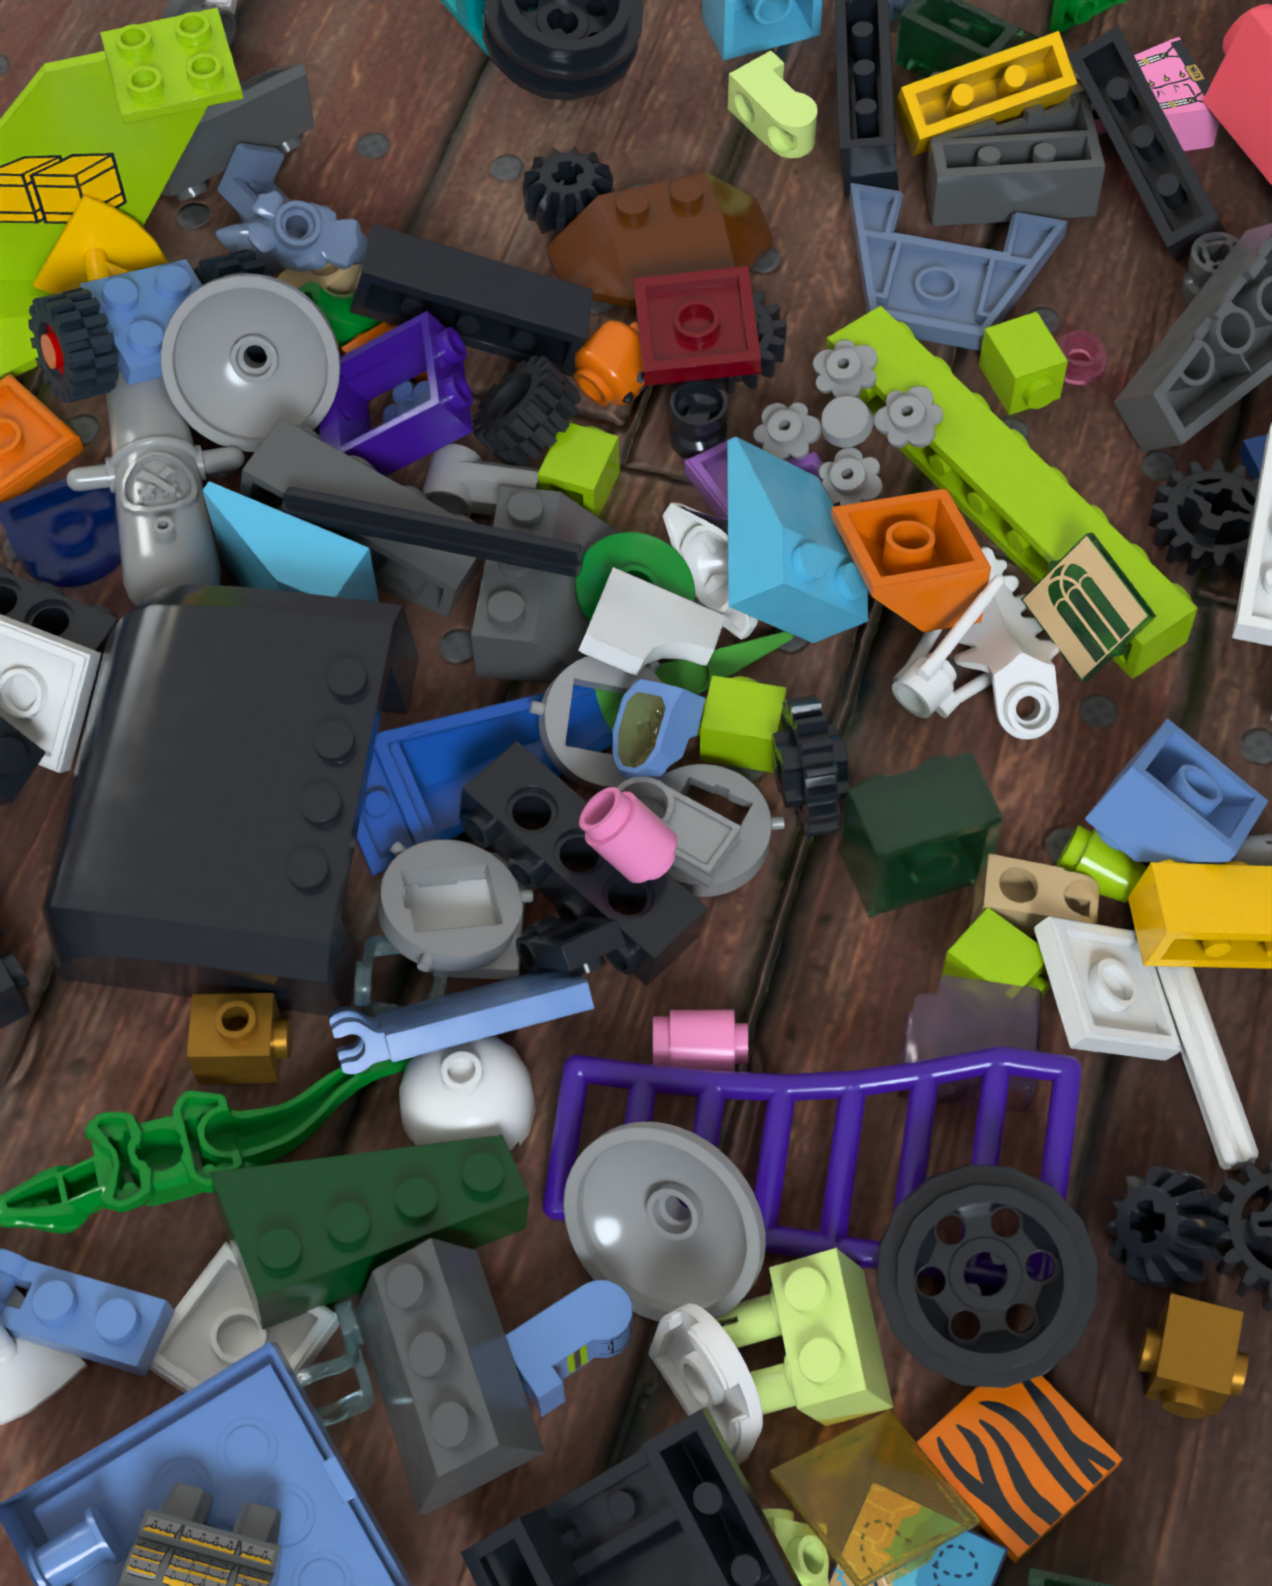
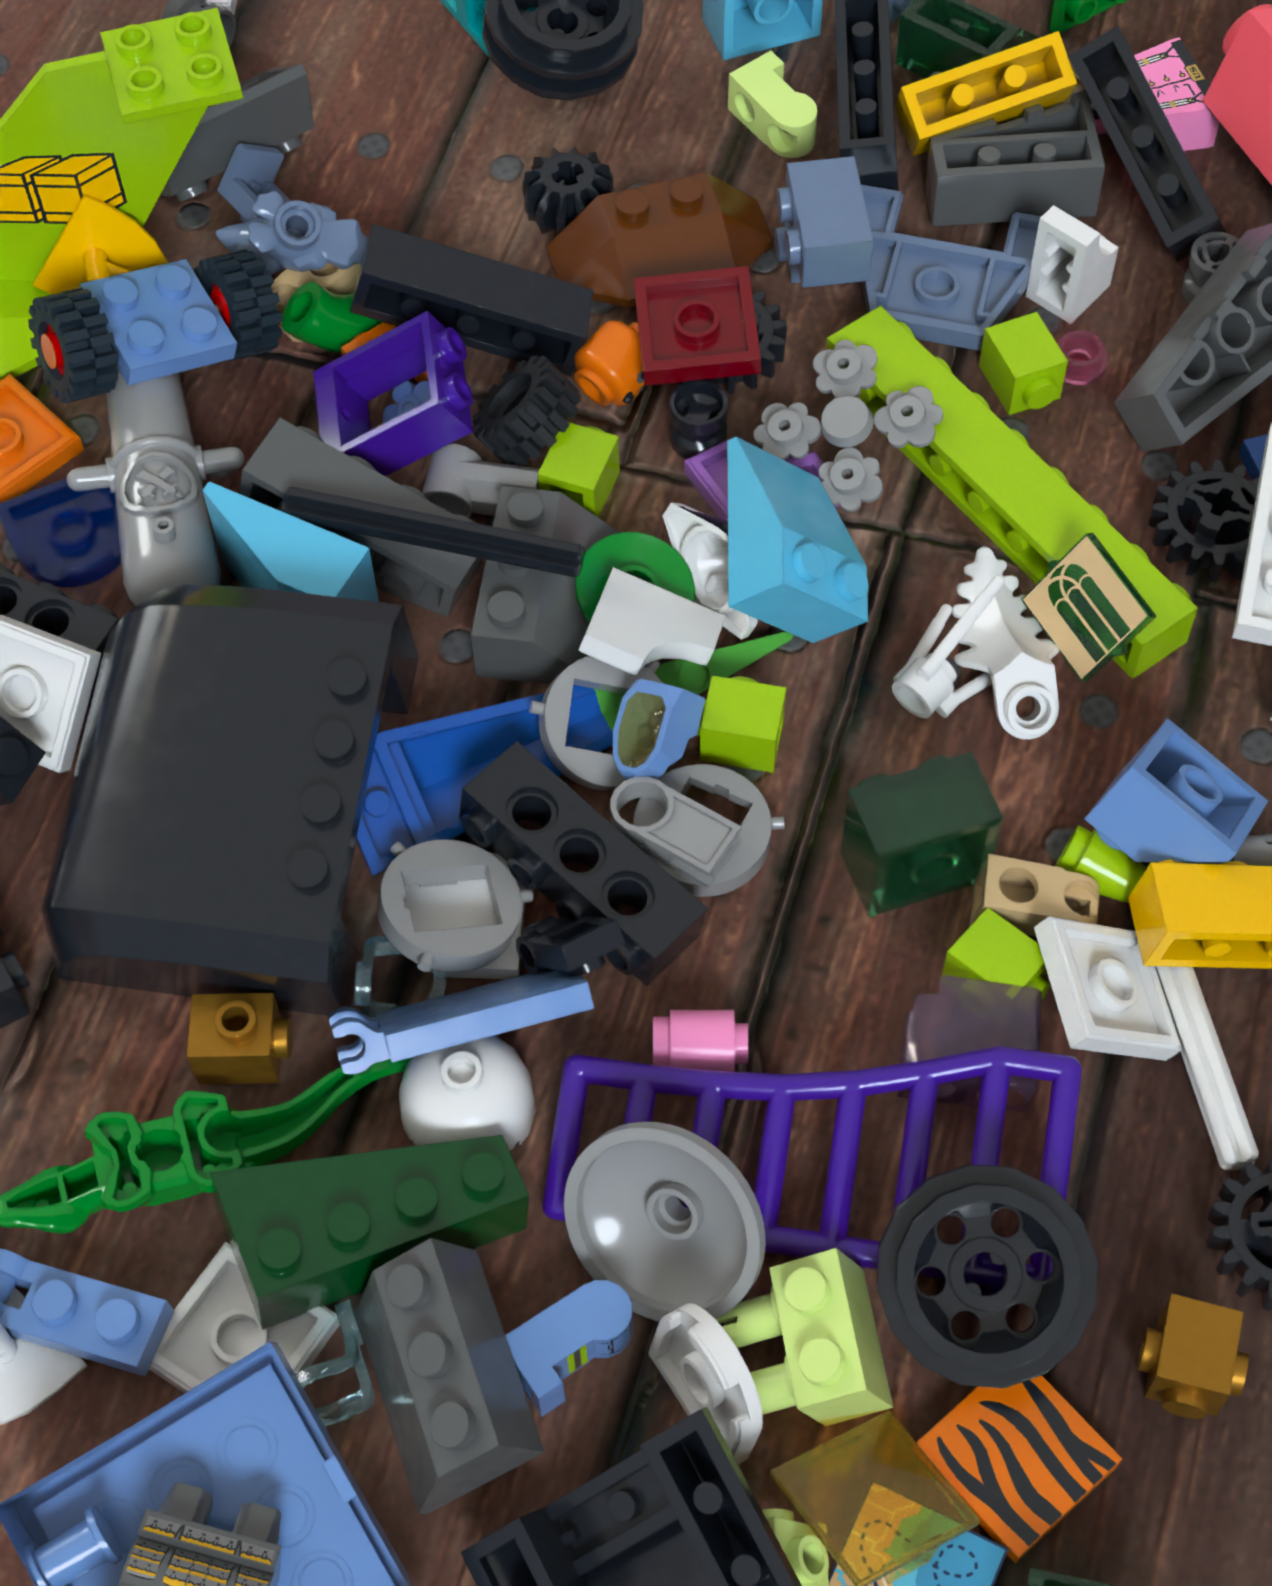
(217, 382): light grey dish -> none
(628, 835): bright pink brick -> none
(810, 765): black gear -> none
(824, 223): none -> sand blue brick
(915, 556): orange slope -> none
(1069, 265): none -> white arch
(1165, 1228): black gear -> none

